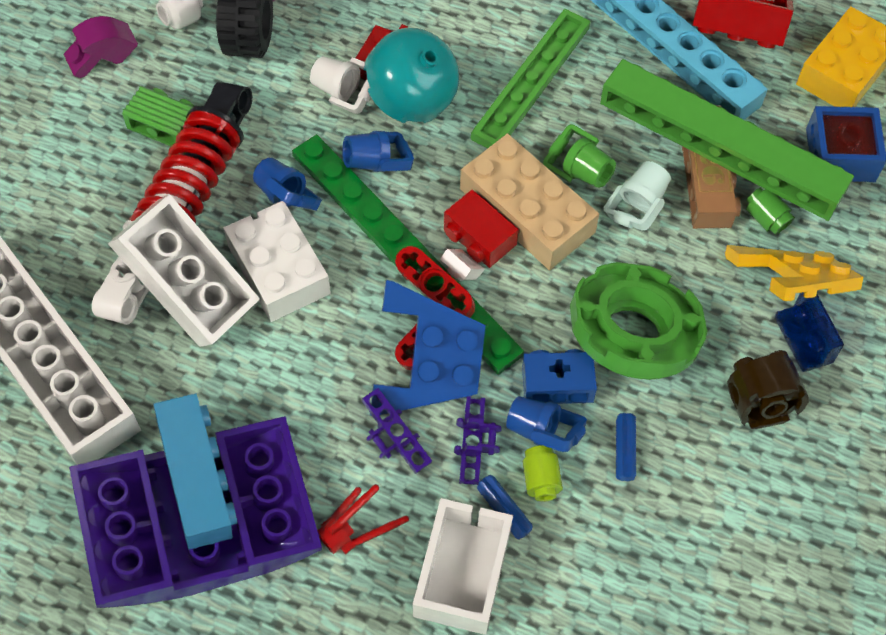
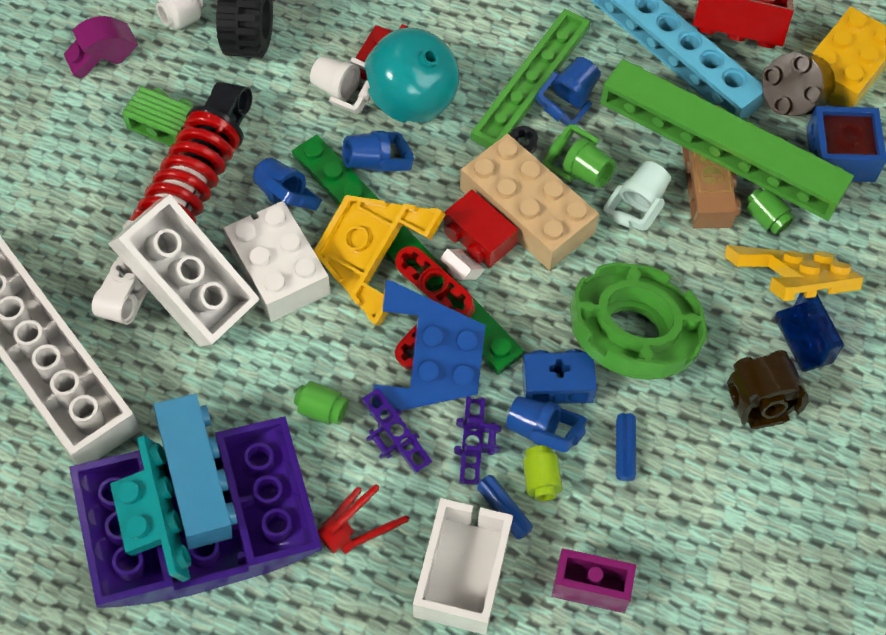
(148, 513): none -> teal bracket
(321, 403): none -> bright green brick
(360, 239): none -> yellow wing
(527, 133): none -> black bush
(572, 86): none -> blue piece
(593, 580): none -> magenta brick
(797, 83): none -> dark brown brick

